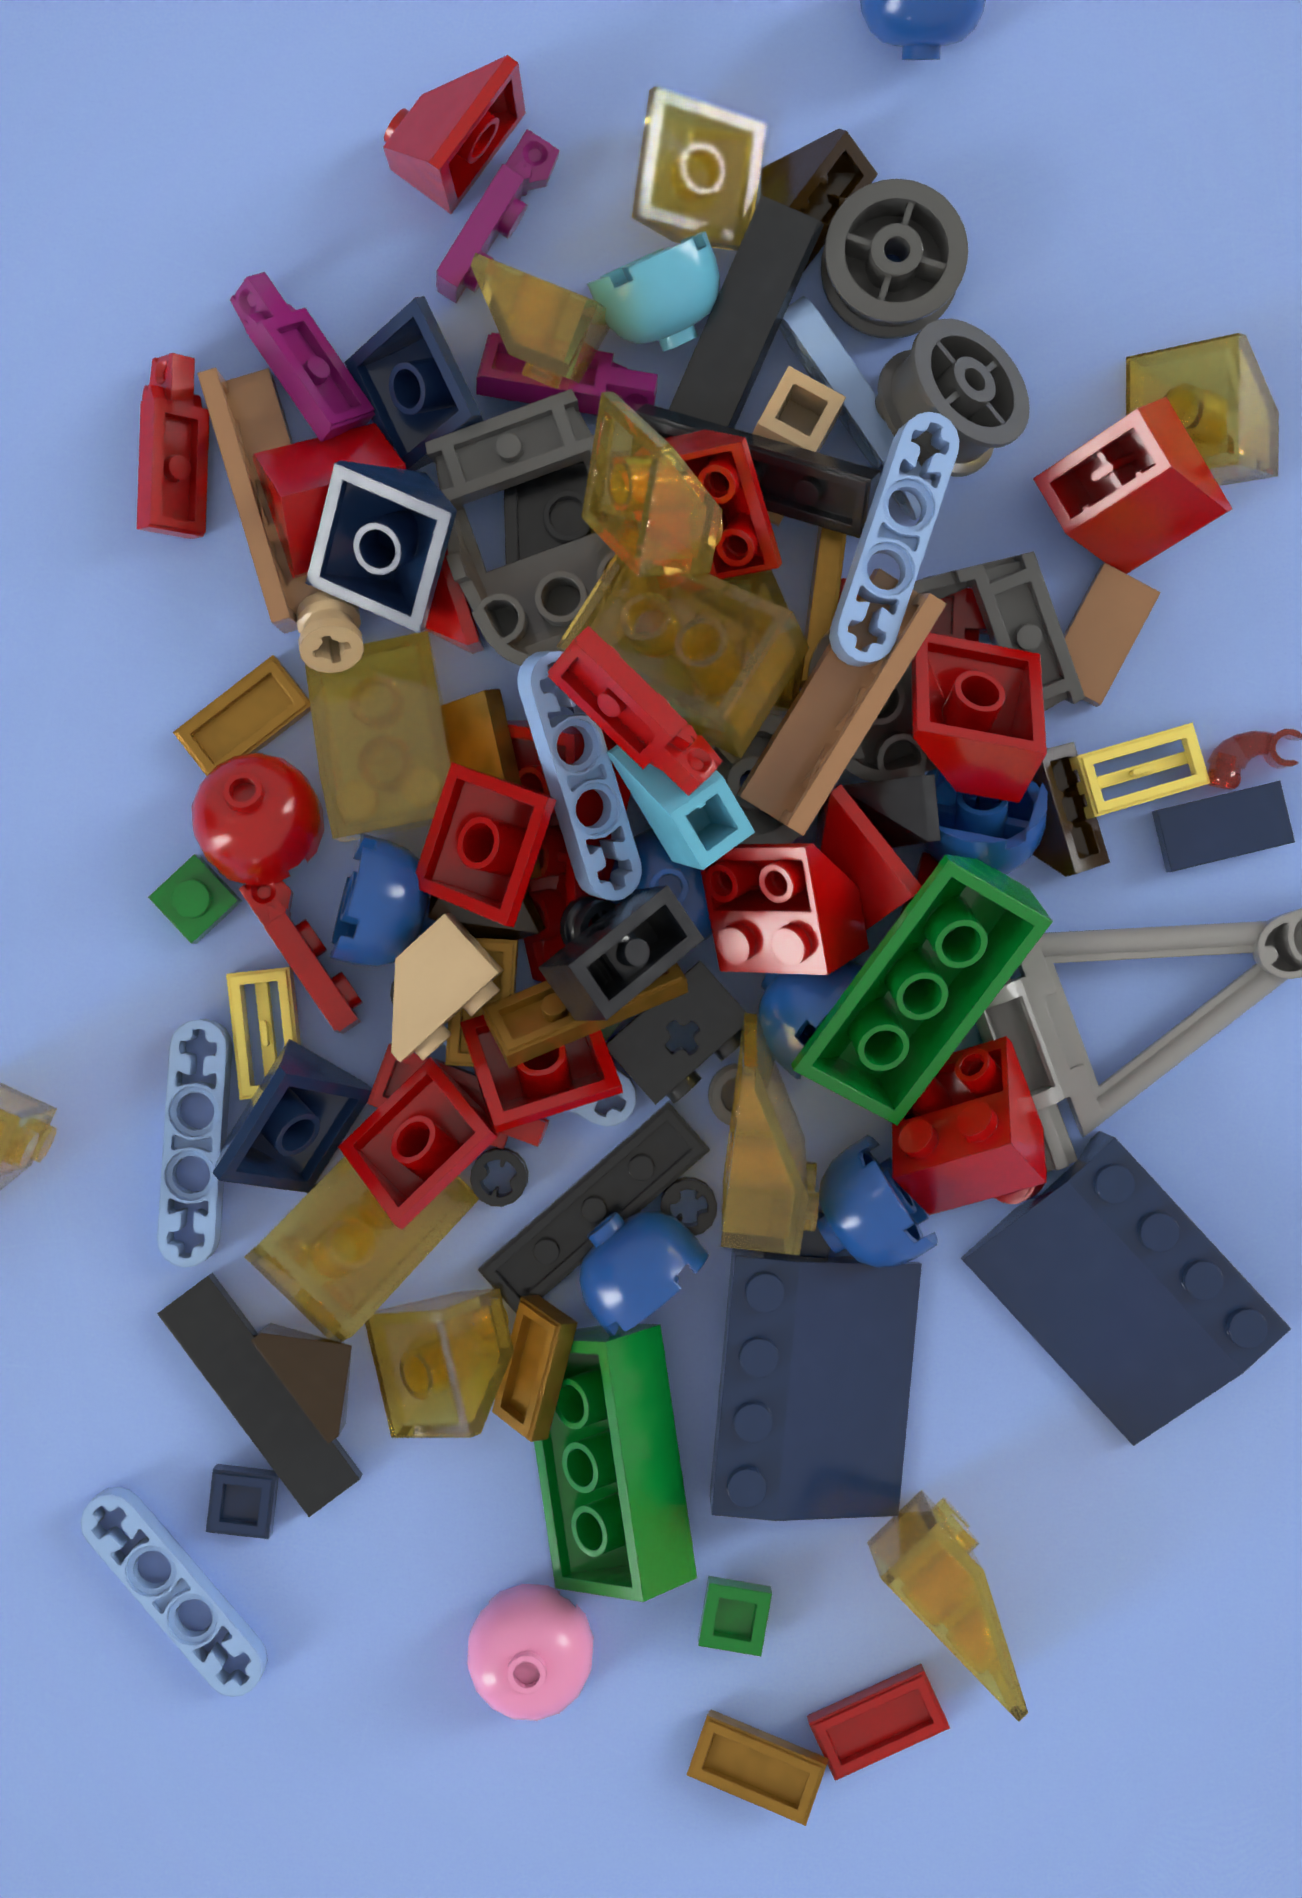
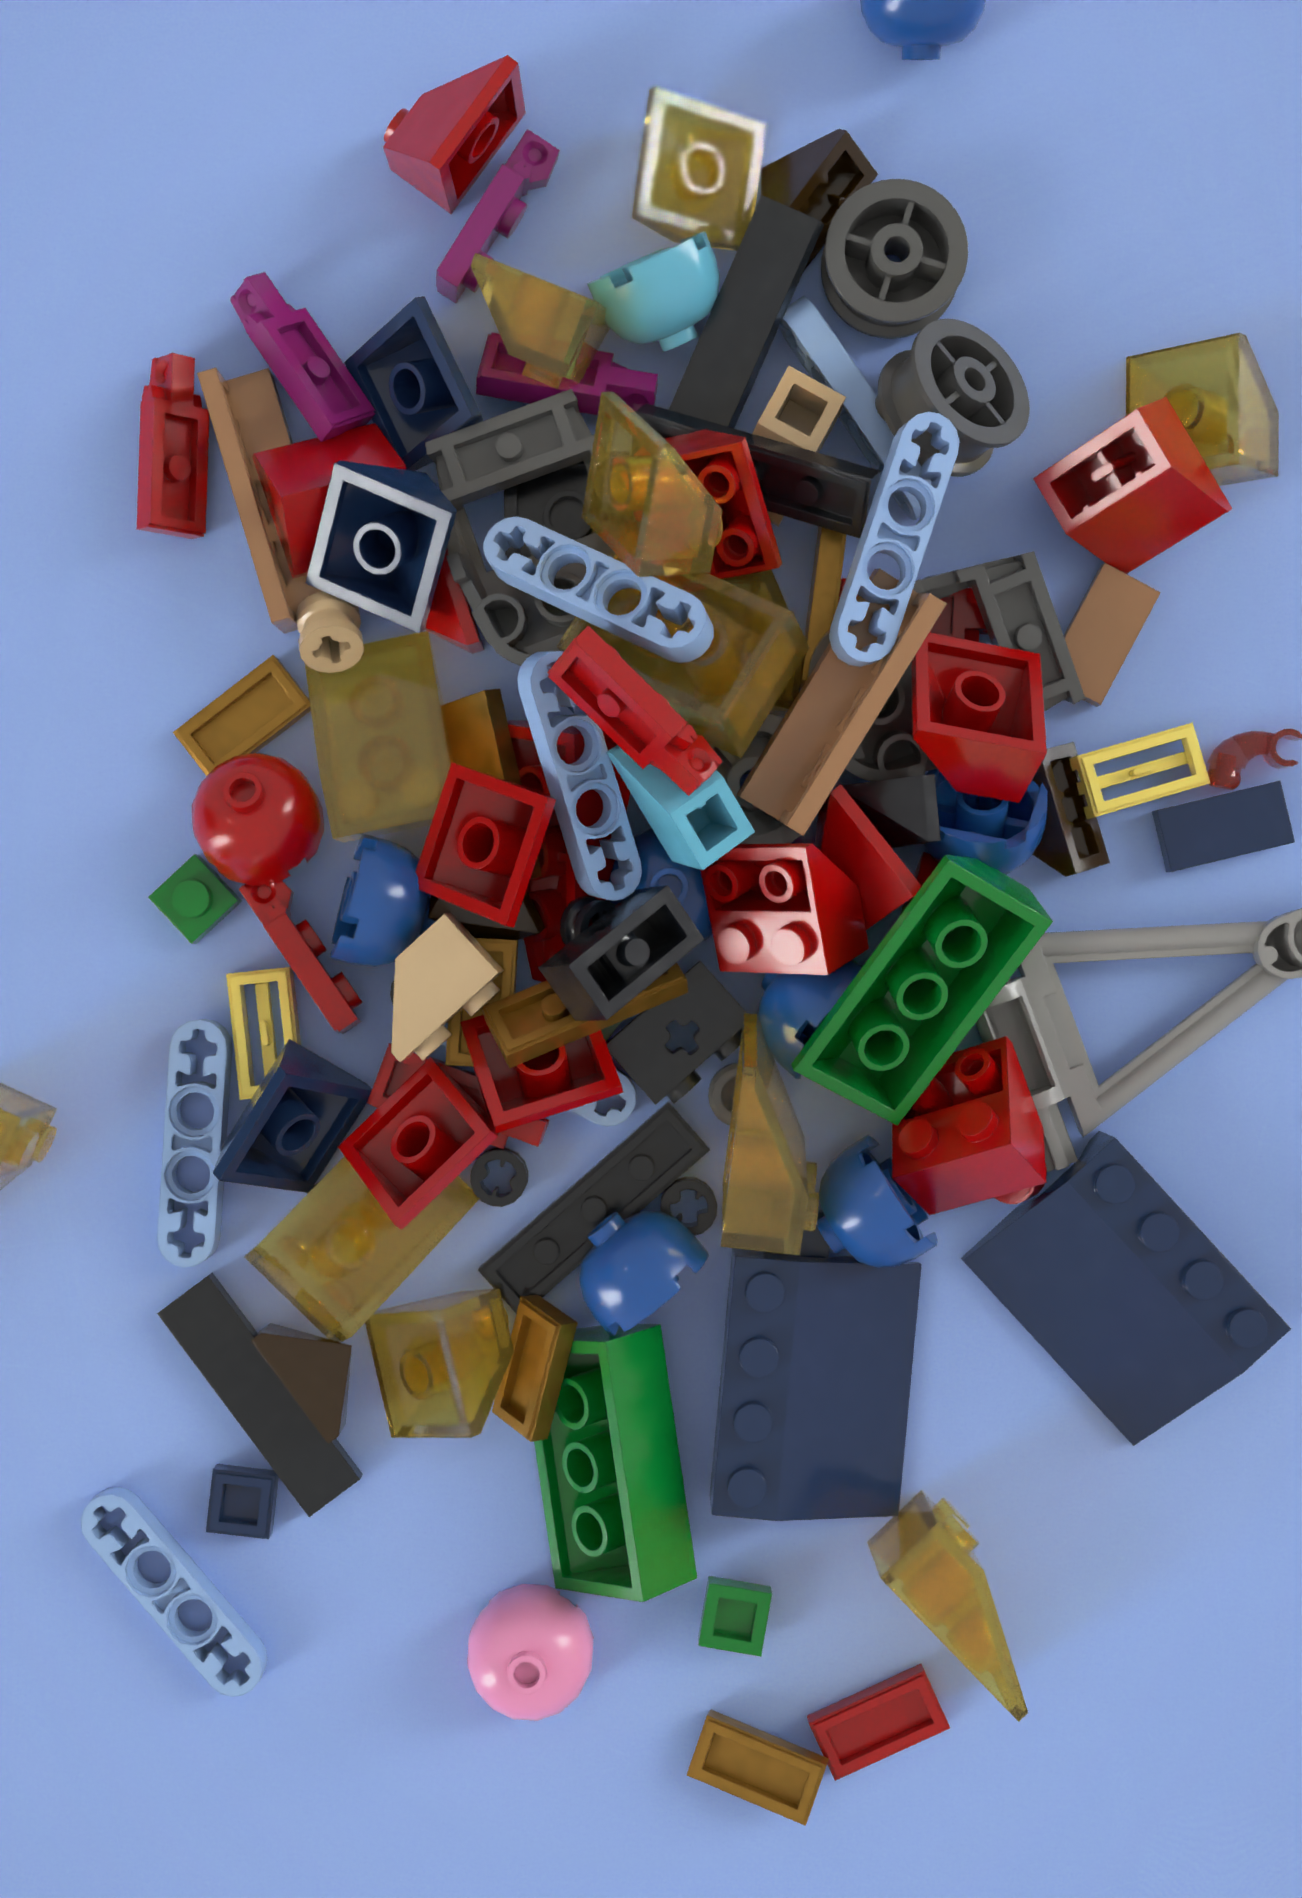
(592, 595): none -> light blue beam

